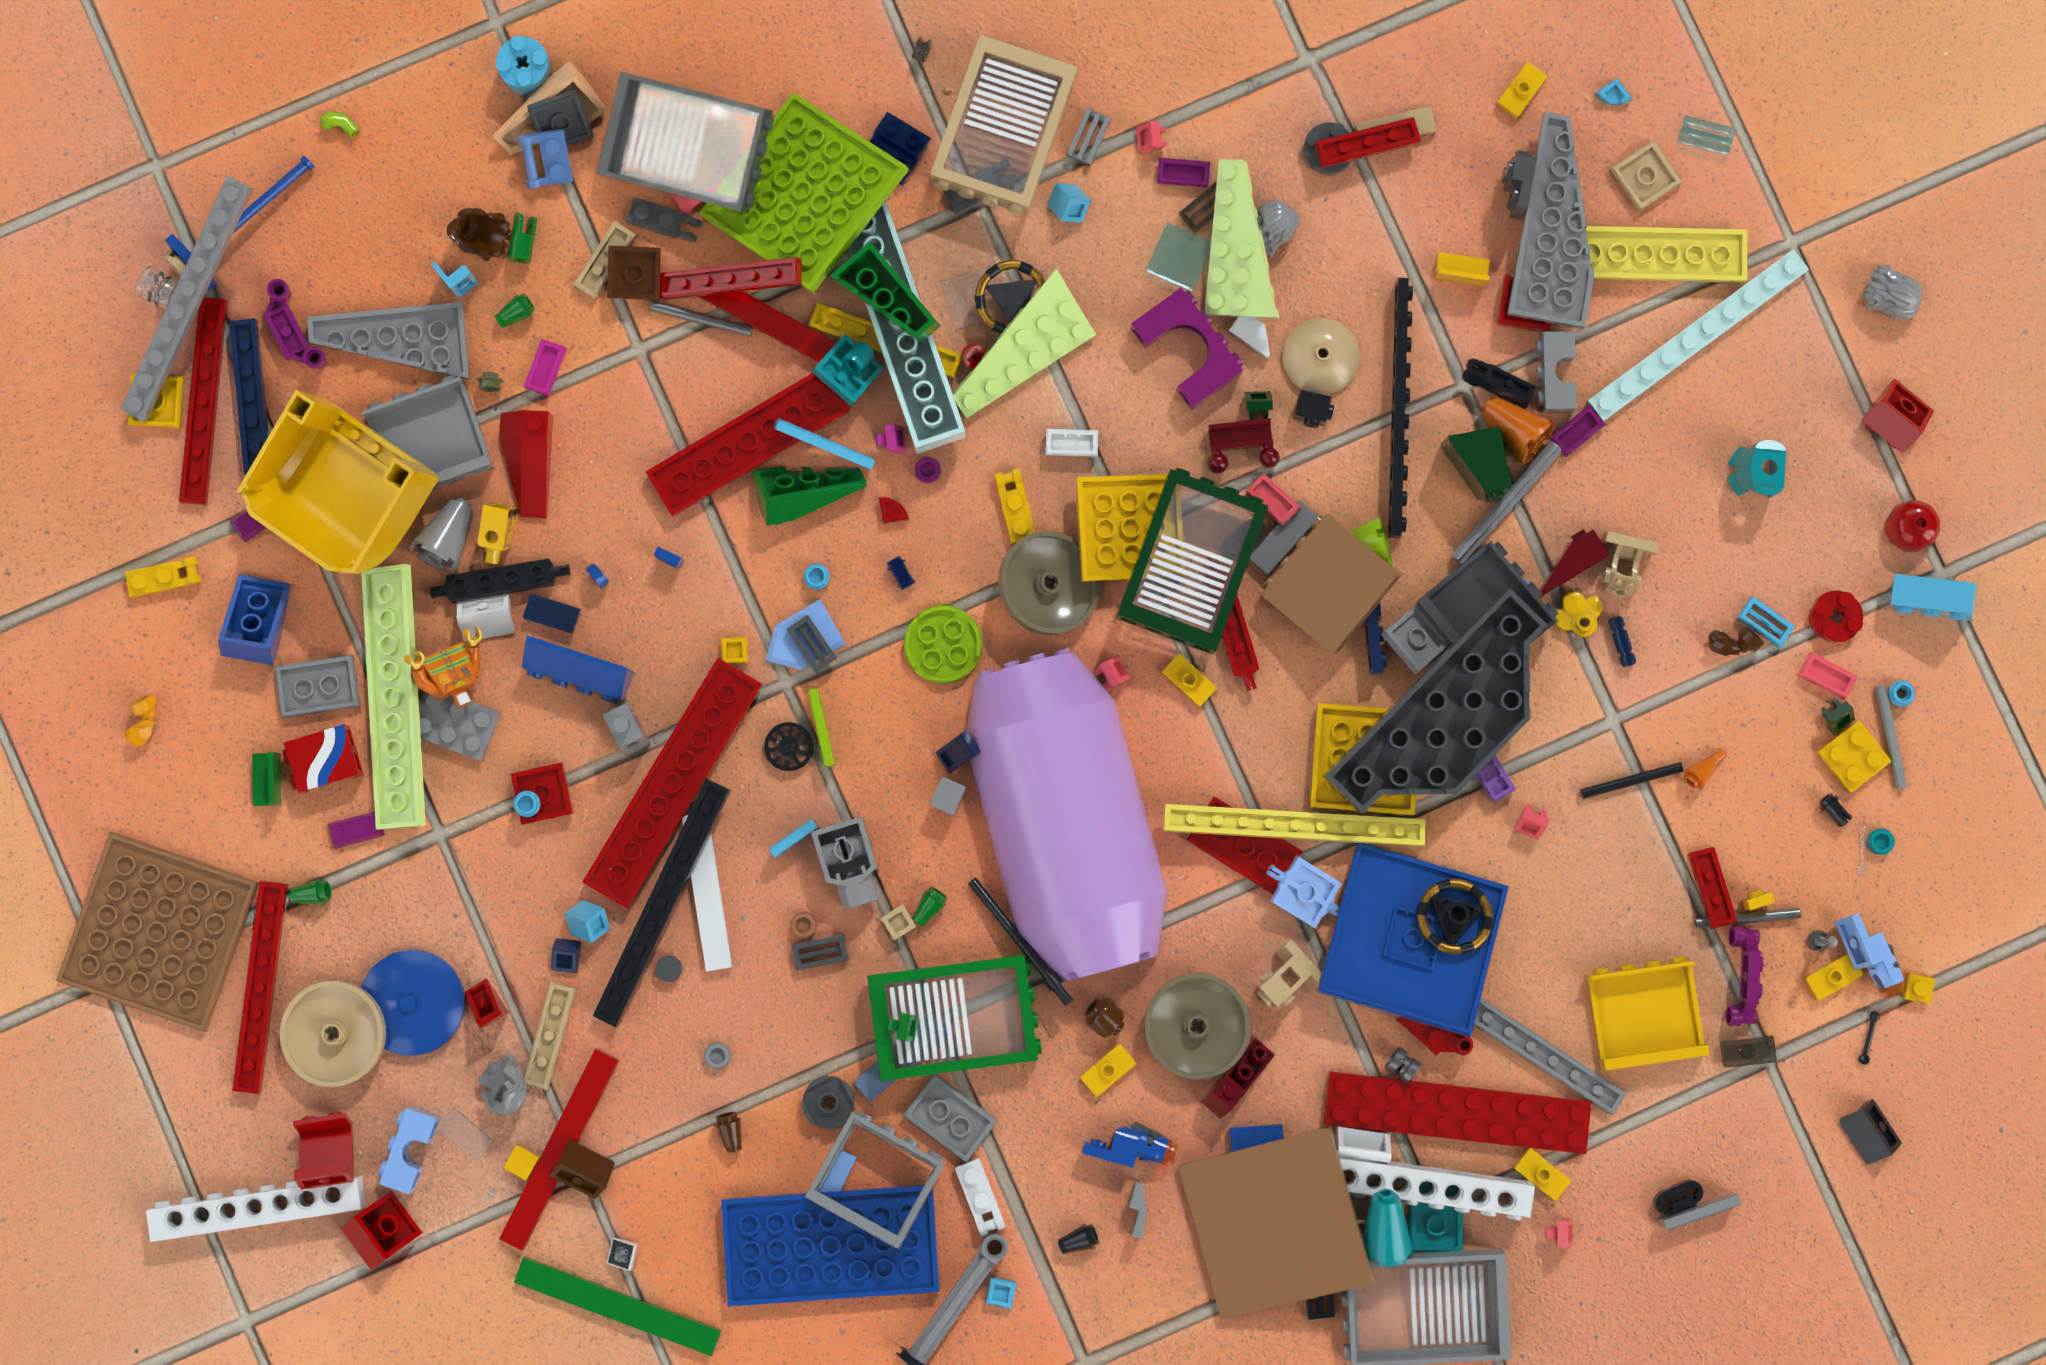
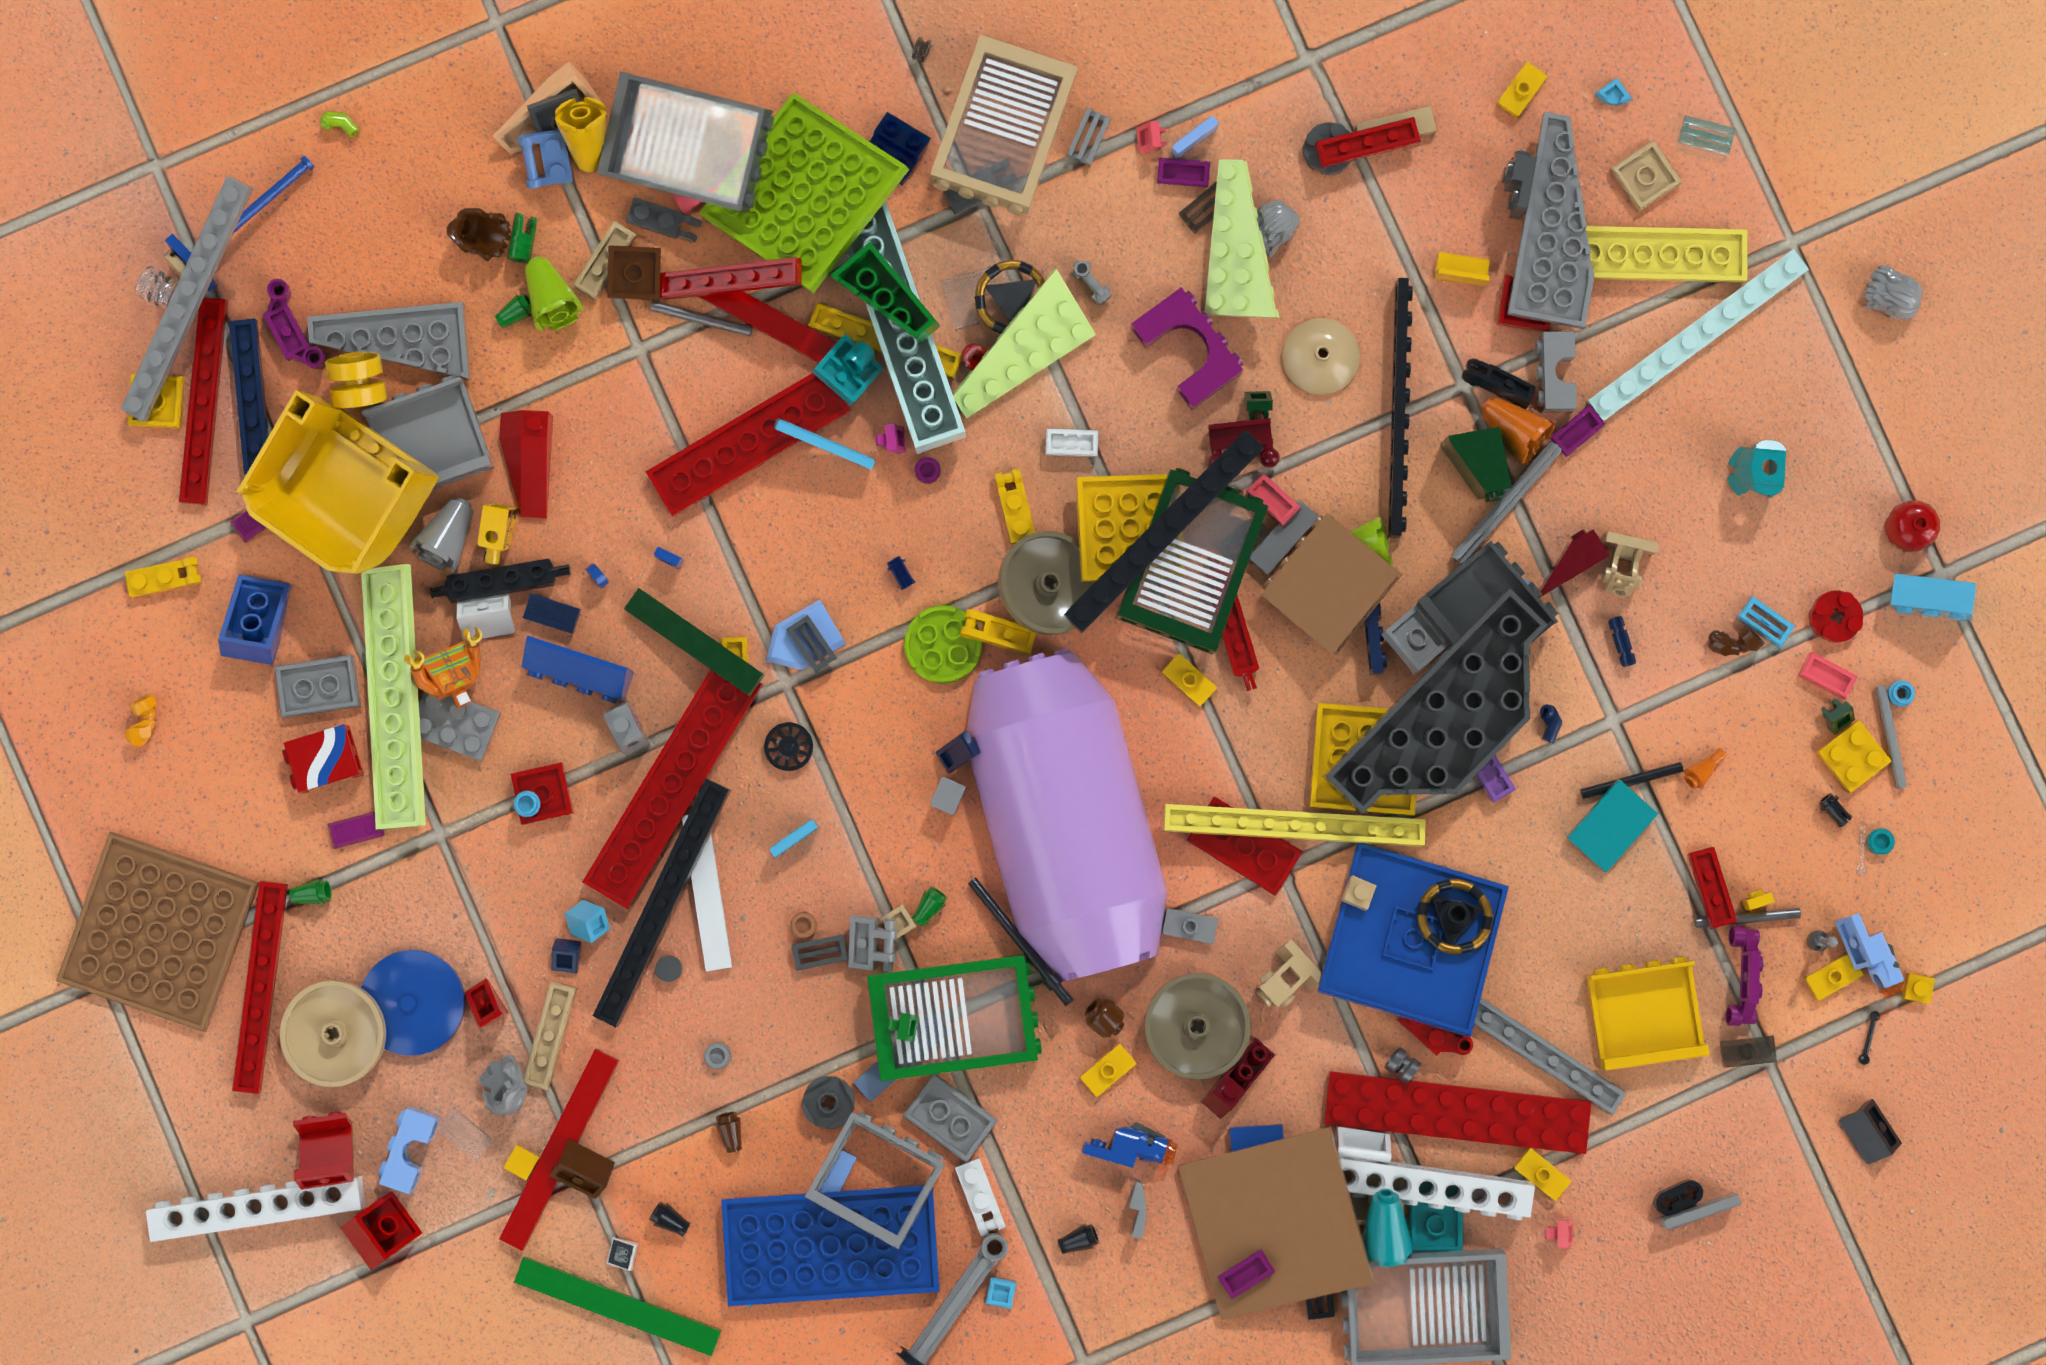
(266, 779): green panel -> none
(354, 371): none -> yellow wheel
(459, 281): medium azure panel -> none
(489, 382): olive plate -> none
(522, 51): medium azure brick -> none
(545, 367): dark pink tile -> none
(550, 296): none -> lime cone
(583, 130): none -> yellow cone
(668, 1218): none -> black cone
(694, 642): none -> dark green tile
(792, 494): green wedge -> none
(816, 576): medium azure plate -> none
(821, 727): lime tile -> none
(848, 861): light grey brick -> none
(864, 940): none -> light grey plate
(892, 511): red tile -> none
(998, 632): none -> yellow plate
(1068, 202): medium azure panel -> none
(1081, 272): none -> light grey bar
(1114, 672): coral tile -> none
(1163, 531): none -> black plate
(1179, 256): clear light blue tile -> none
(1190, 926): none -> light grey plate
(1194, 137): none -> light blue tile
(1246, 1274): none -> magenta tile
(1252, 333): white tile -> none
(1305, 891): light blue plate -> none
(1313, 409): black brick -> none
(1358, 893): none -> tan plate
(1532, 823): coral tile -> none
(1552, 721): none -> dark blue arm
(1577, 609): yellow plate -> none
(1612, 825): none -> teal tile
(1898, 416): red slope -> none

